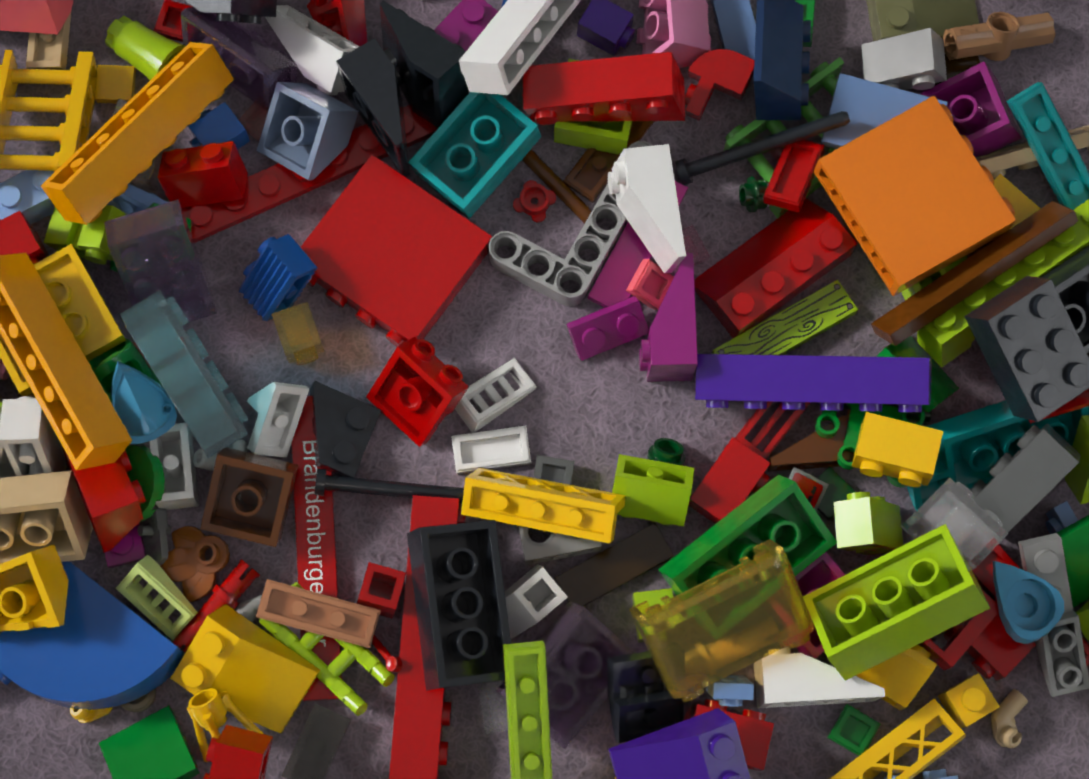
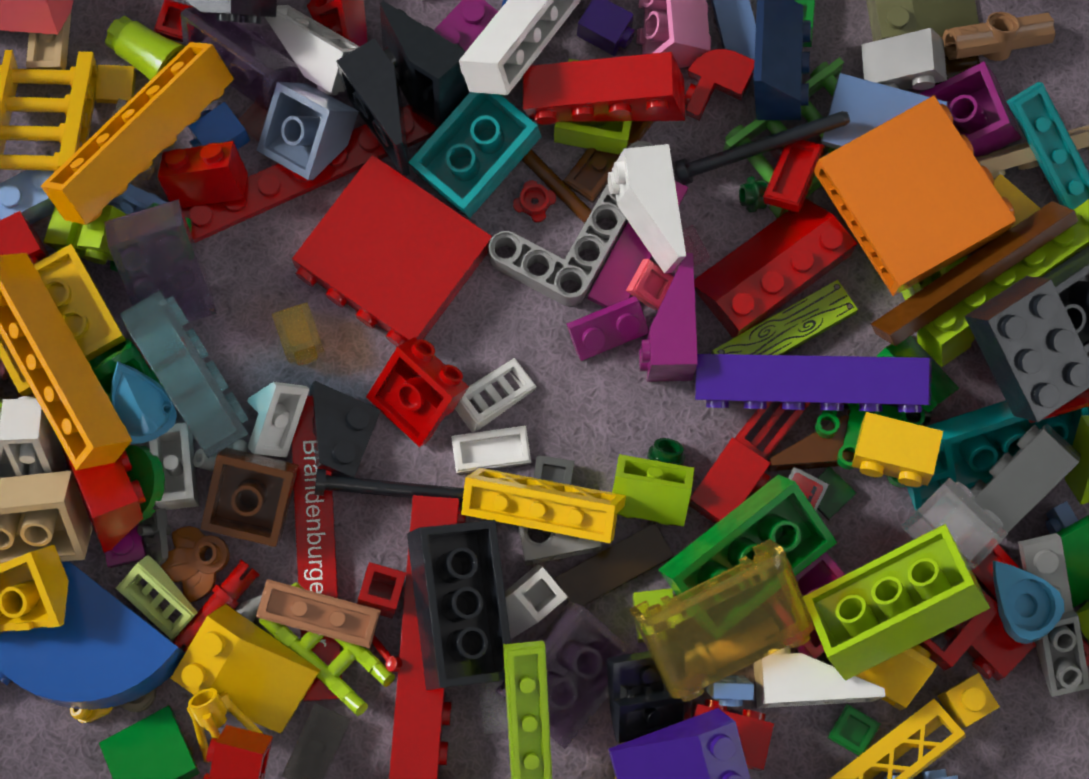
(276, 276): blue brick -> none
(867, 524): lime brick -> none
(1004, 722): tan arm -> none

